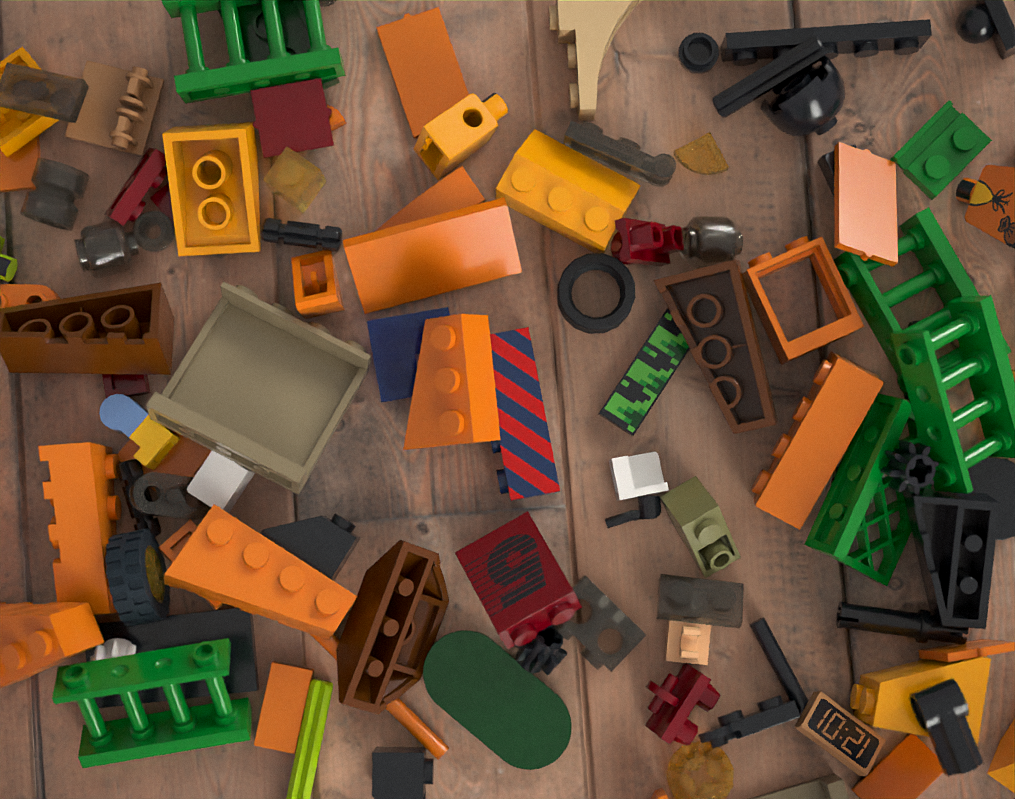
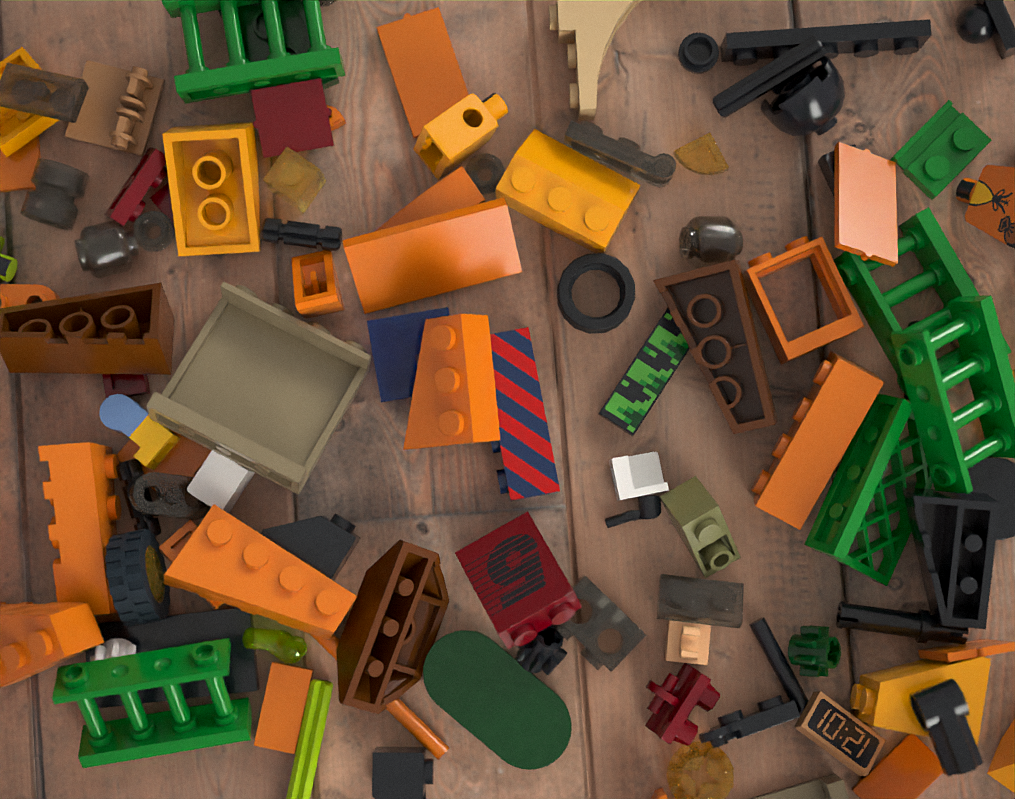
(277, 642): none -> clear neon green arm
(485, 161): none -> clear smoke plate
(645, 242): dark red hips -> none
(814, 651): none -> dark green gear
(909, 467): black gear -> none

